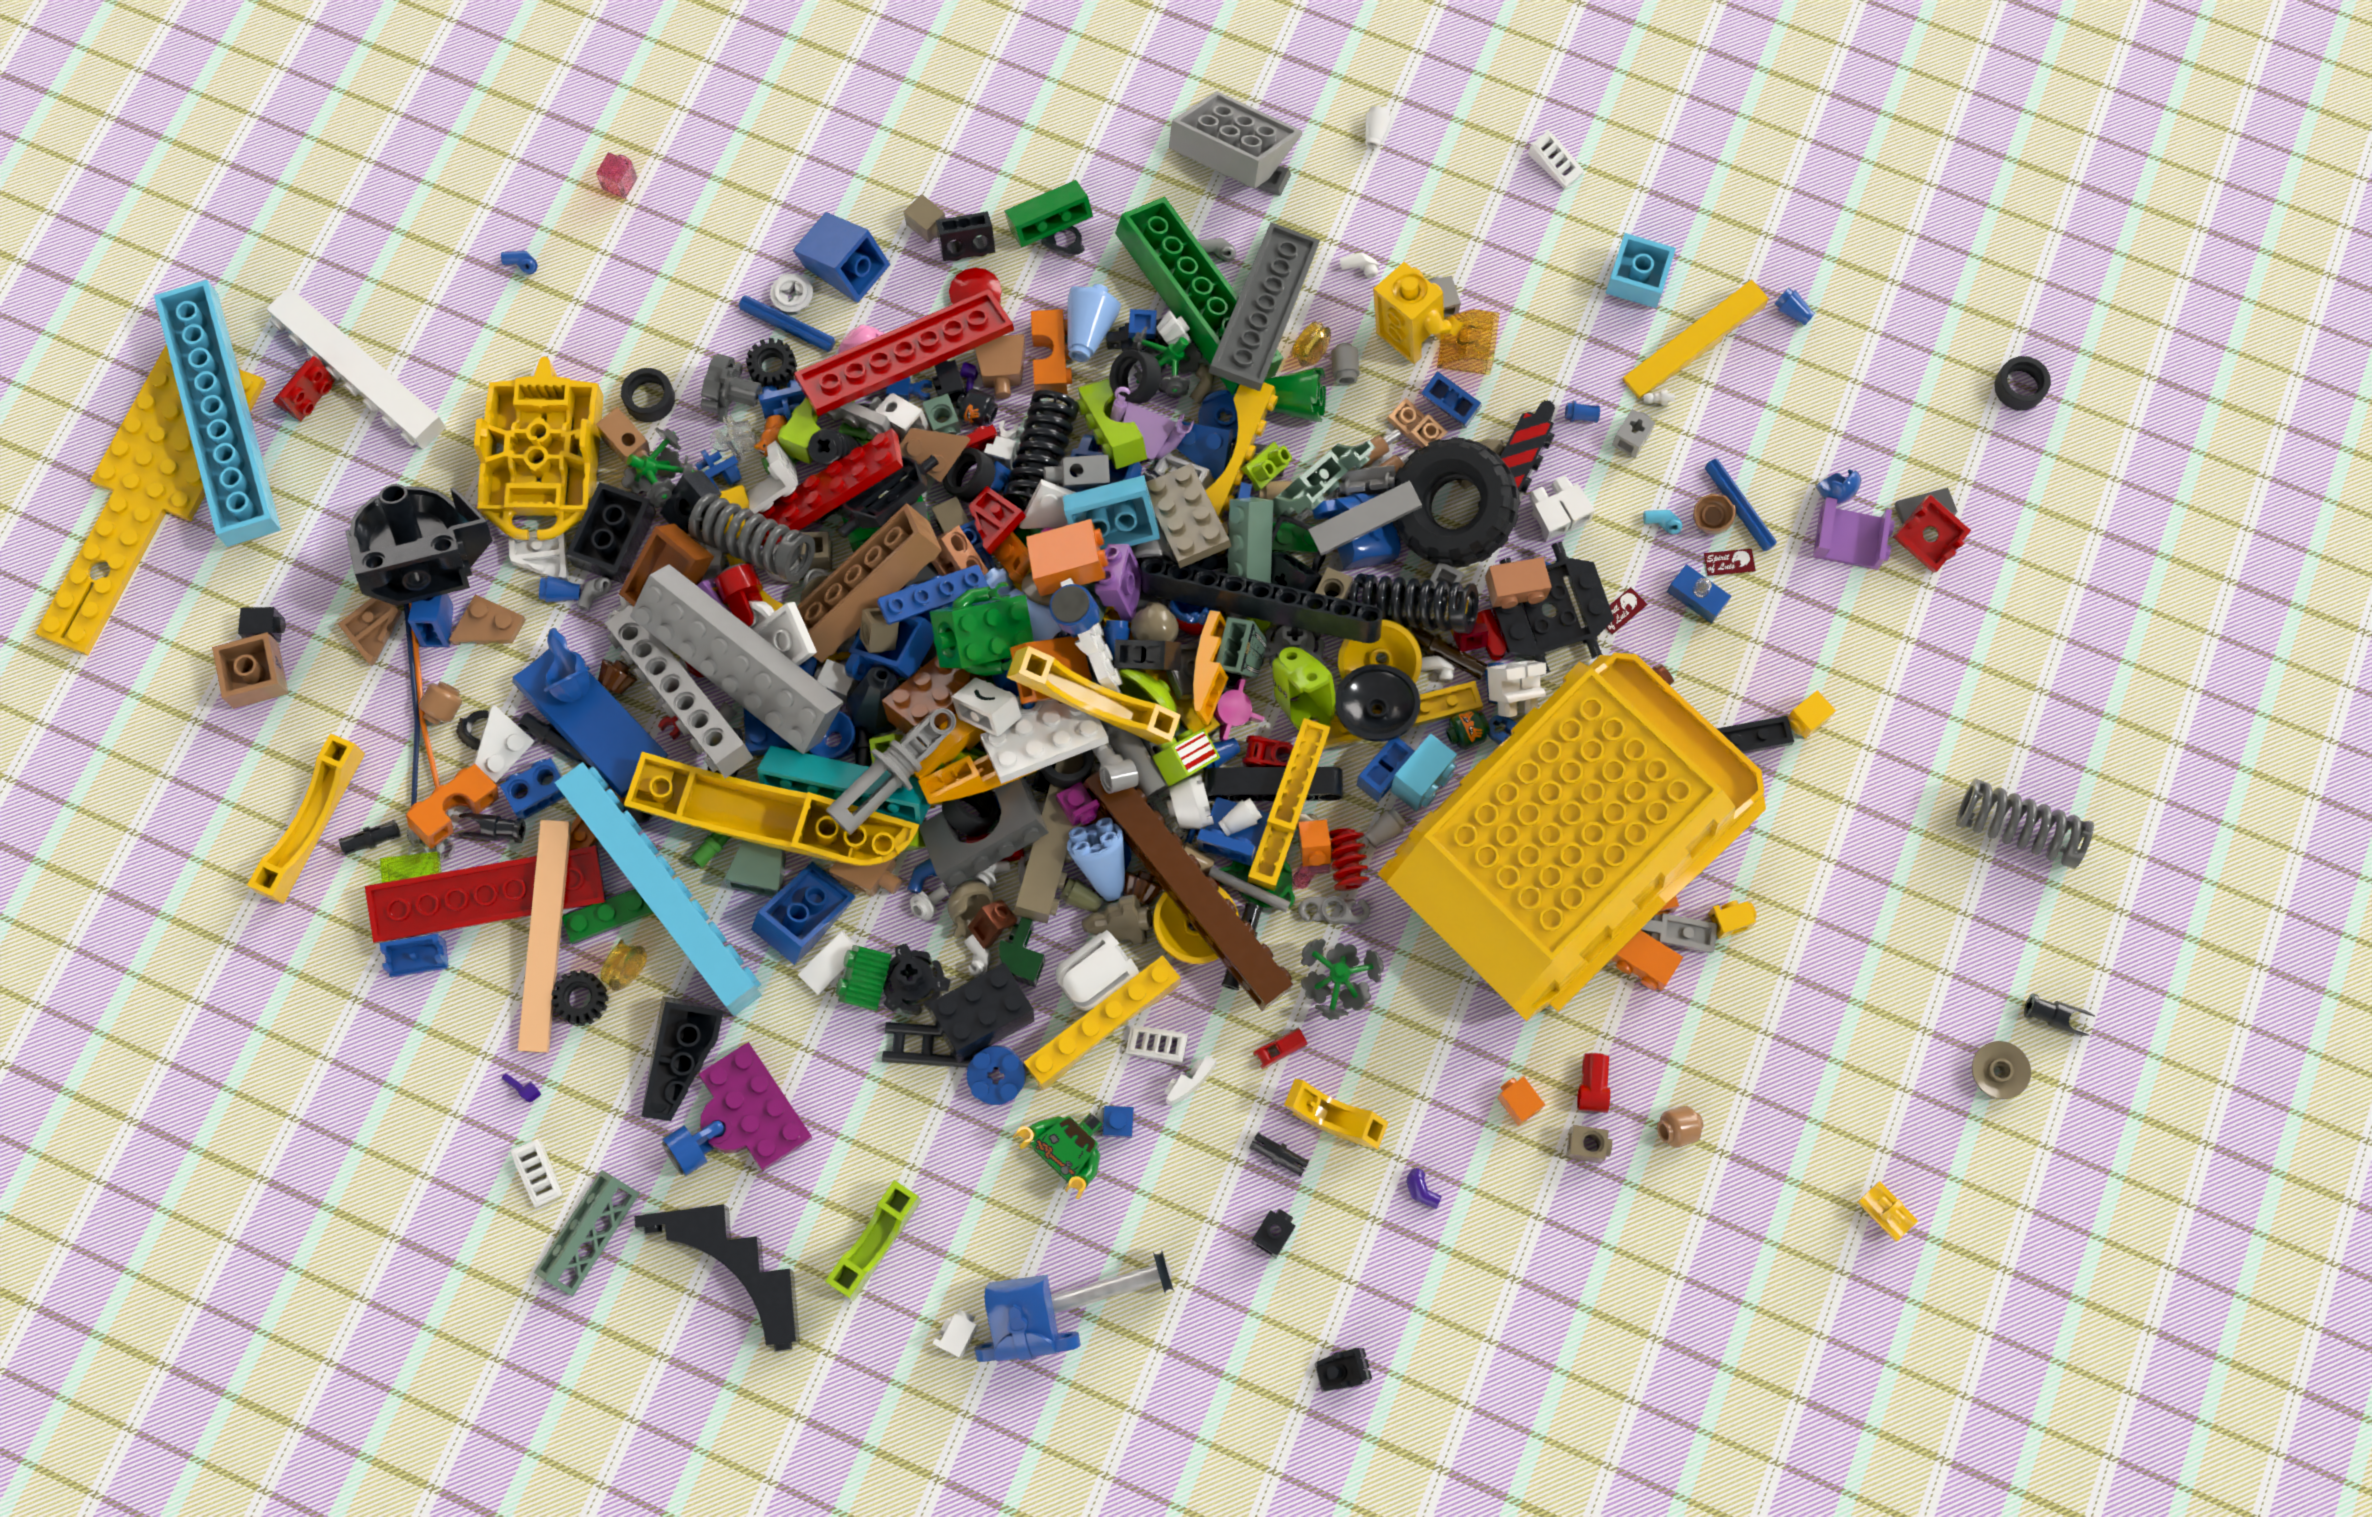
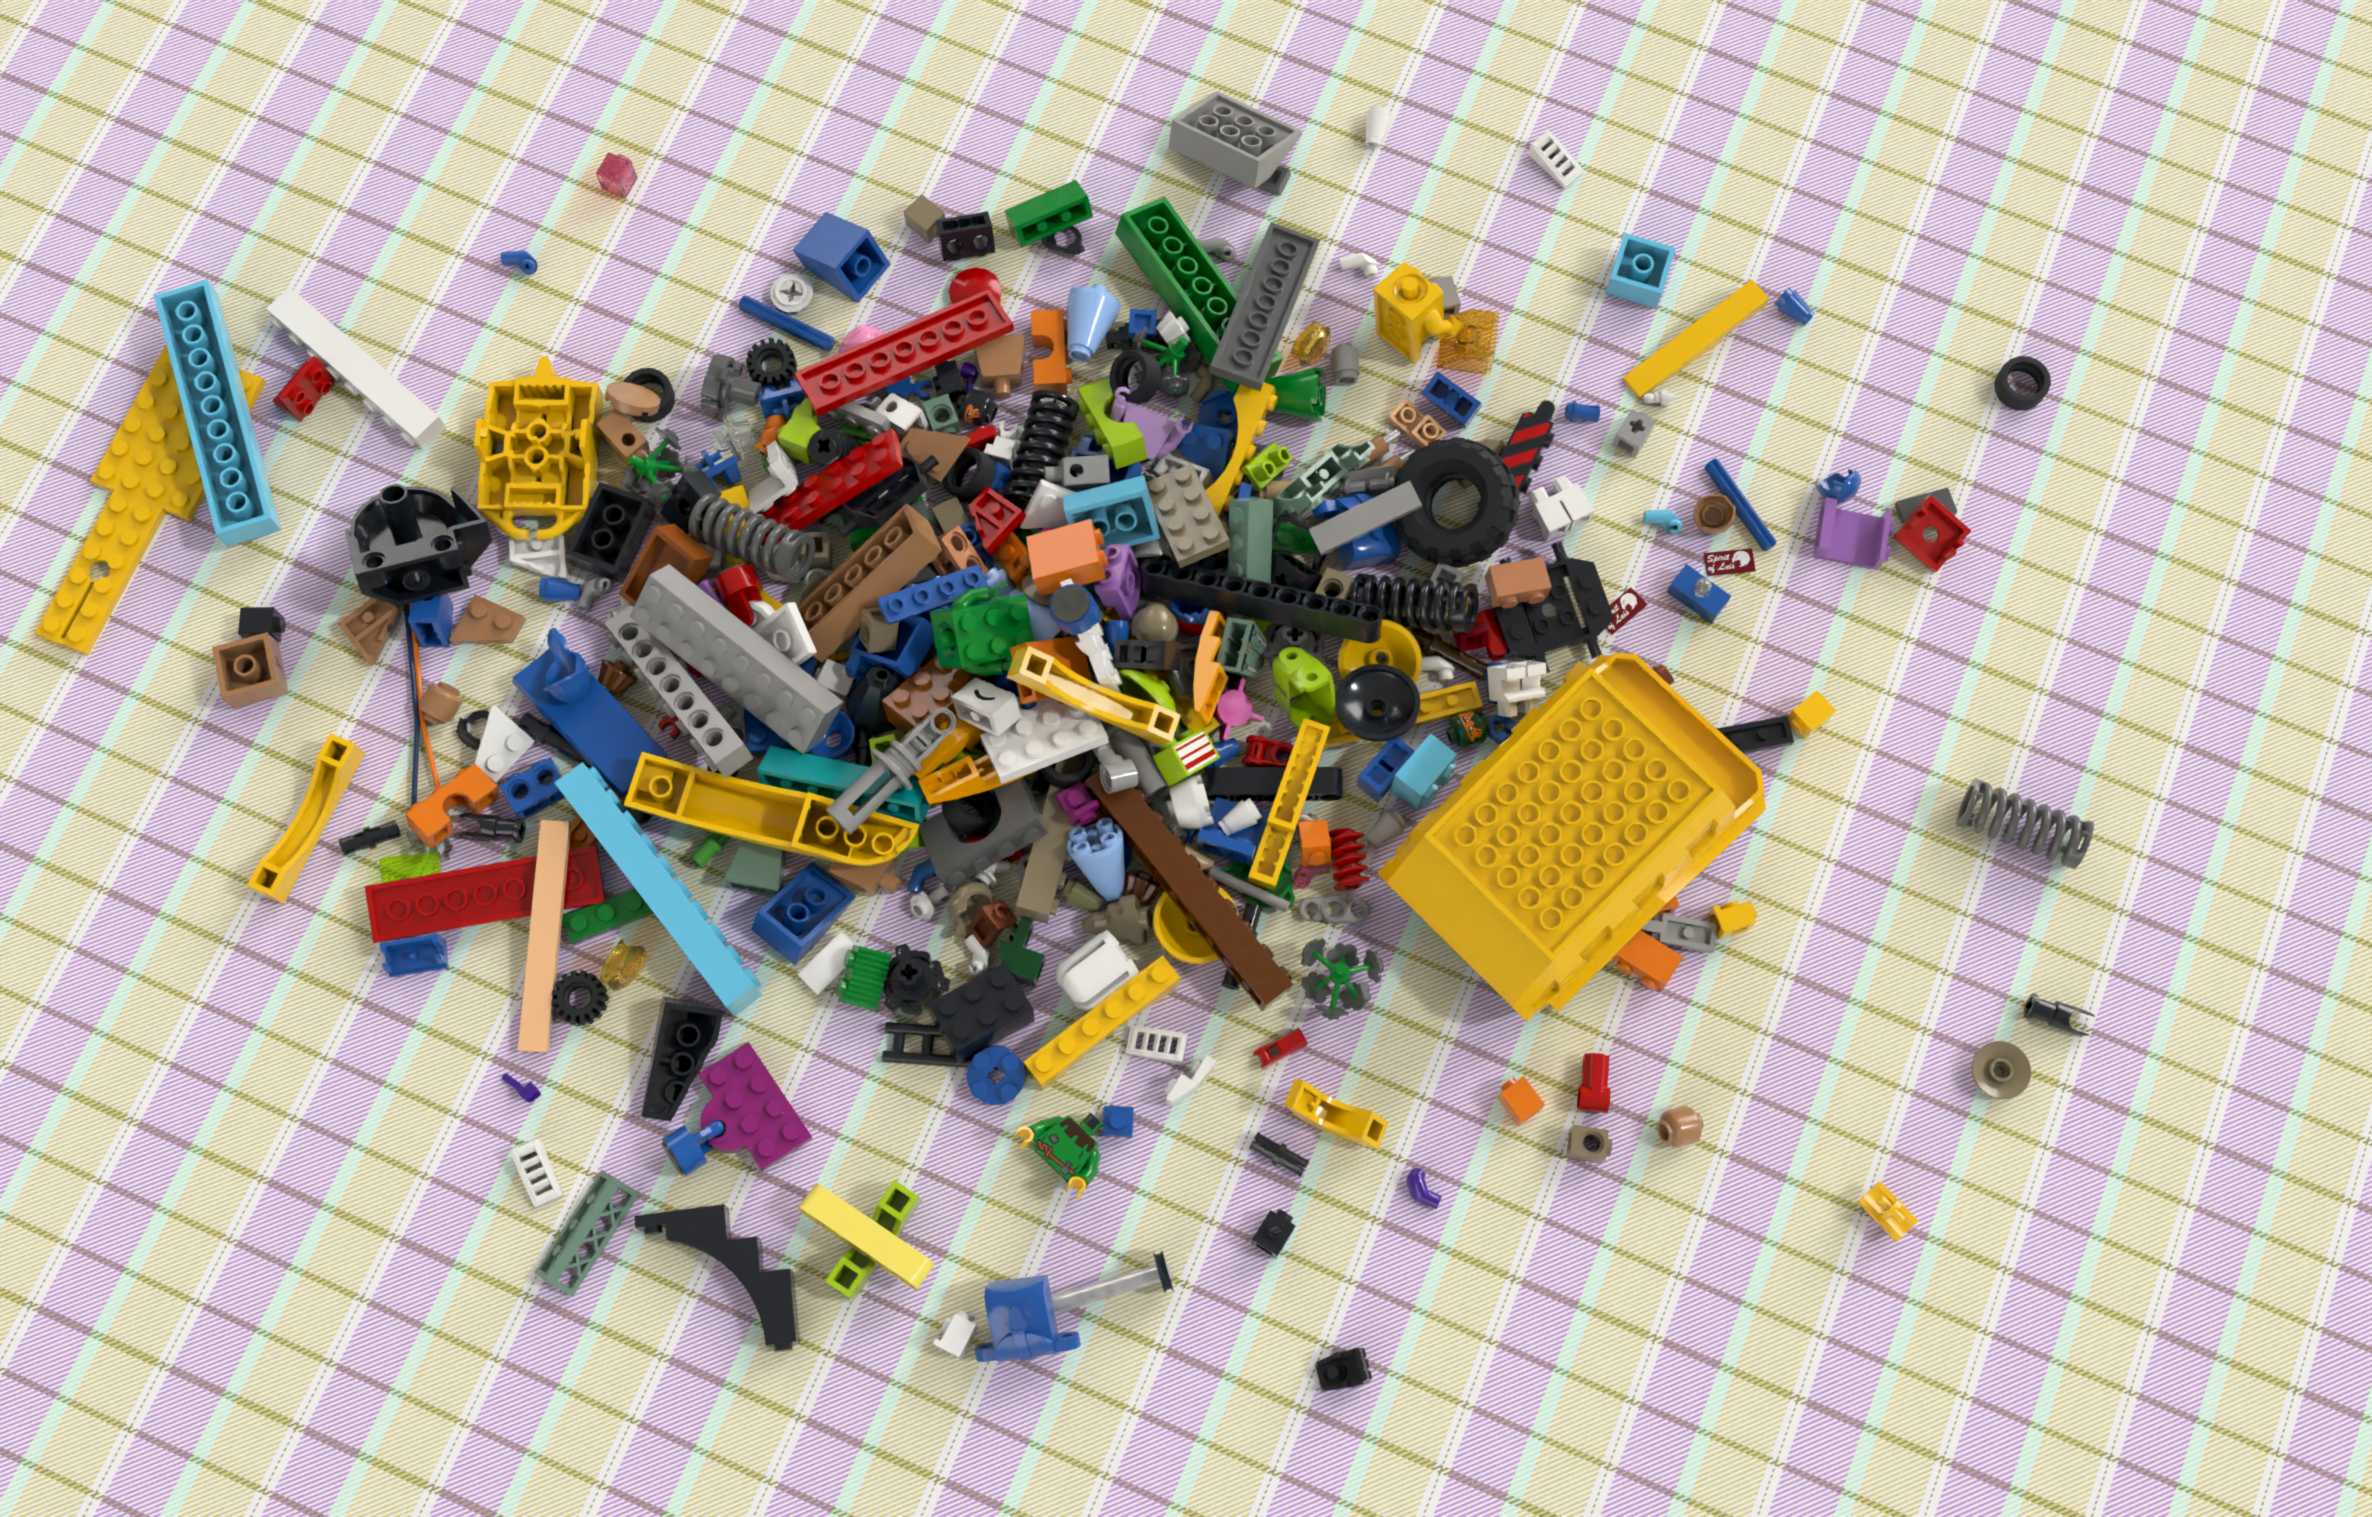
(632, 398): none -> medium nougat tile
(866, 1236): none -> light yellow beam

